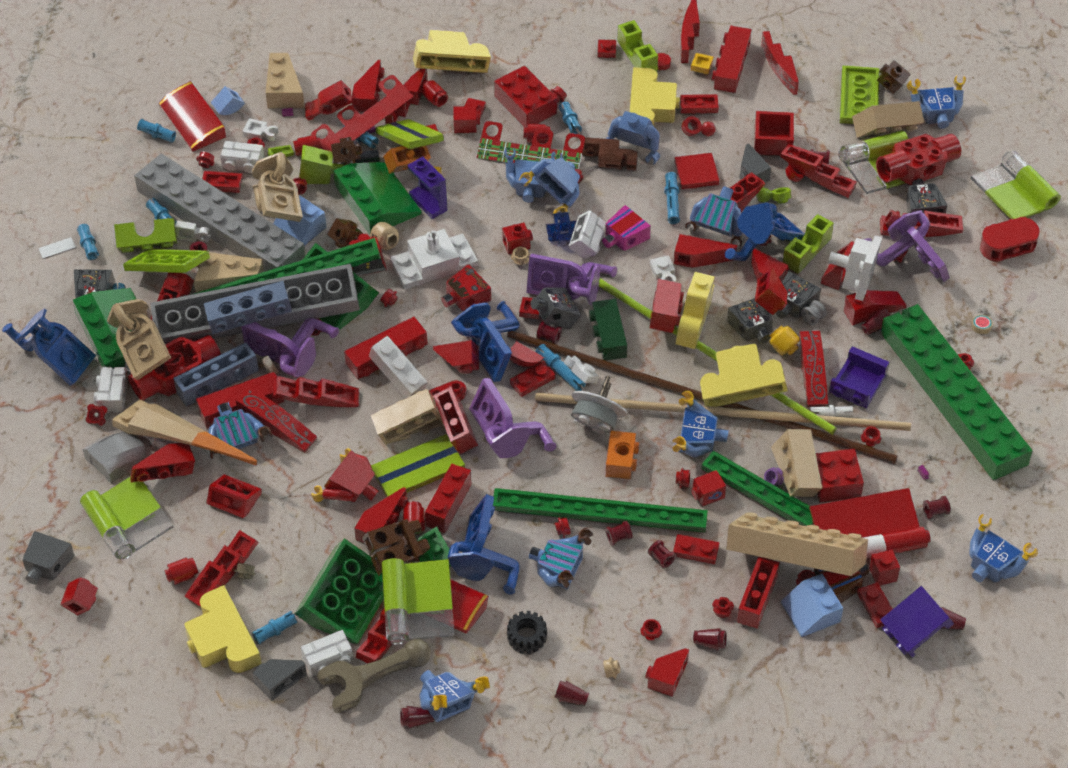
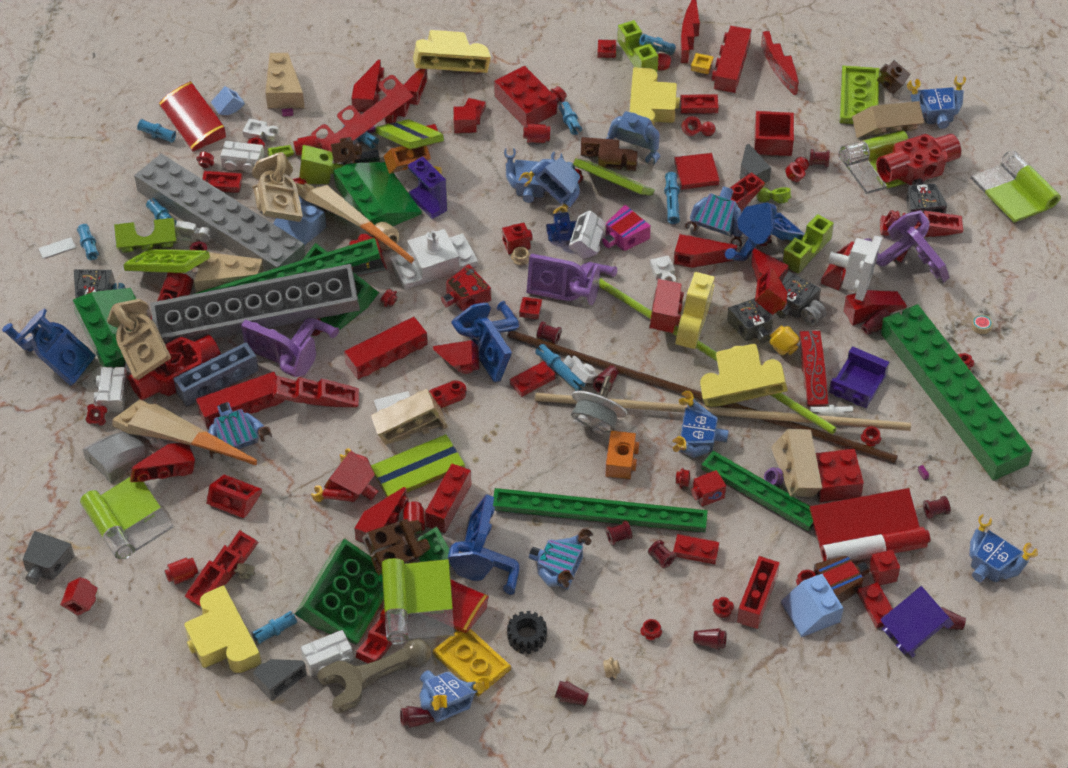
(247, 307): sand blue brick -> none
(265, 362): tan tile -> none
(277, 419): red slope -> none
(329, 100): red piece -> none
(330, 200): none -> tan plate
(343, 232): reddish brown brick -> none
(385, 402): none -> white sticker
(397, 367): white brick -> none
(434, 93): red brick -> none
(455, 420): red brick -> none
(471, 658): none -> yellow tile
(493, 149): piece -> none
(497, 423): medium lavender plate -> none
(524, 356): red brick -> none
(556, 307): dark grey torso -> none
(562, 527): red plate -> none
(598, 381): none -> dark red cone
(608, 329): dark green brick -> none
(613, 177): none -> lime tile
(666, 47): none -> dark azure pin
(667, 672): red slope -> none
(797, 544): tan brick -> none
(813, 167): red slope -> none
(1009, 239): red brick -> none

